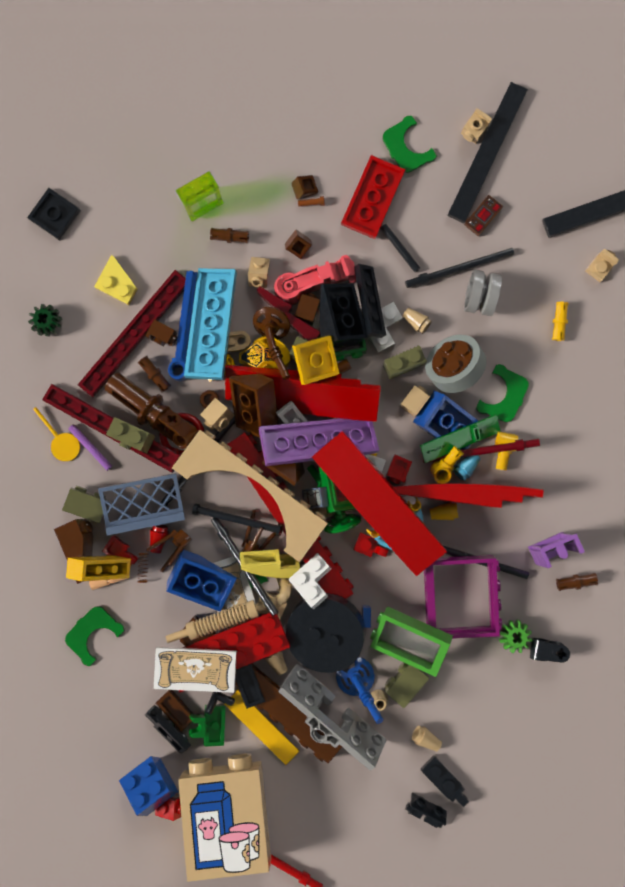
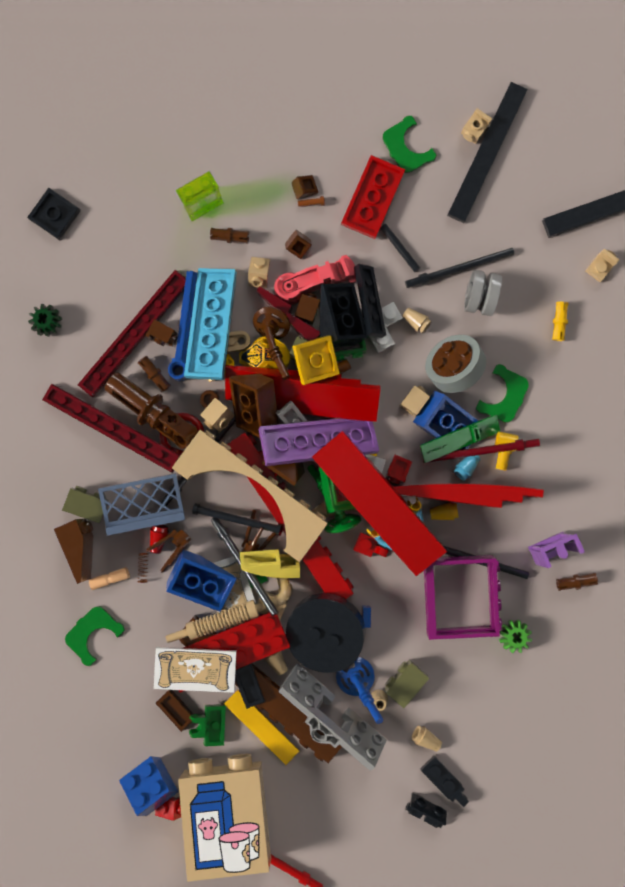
(65, 445): yellow piece -> none
(90, 447): medium lavender bar -> none
(98, 568): yellow brick -> none
(116, 282): light yellow wing -> none
(117, 547): red plate -> none
(130, 435): olive brick -> none
(167, 730): black hinge -> none
(218, 696): black piece -> none
(306, 581): white plate -> none
(316, 497): tile -> none
(404, 362): olive brick -> none
(410, 641): bright green window -> none
(445, 464): yellow pin -> none
(483, 215): tile -> none
(546, 650): black piece -> none

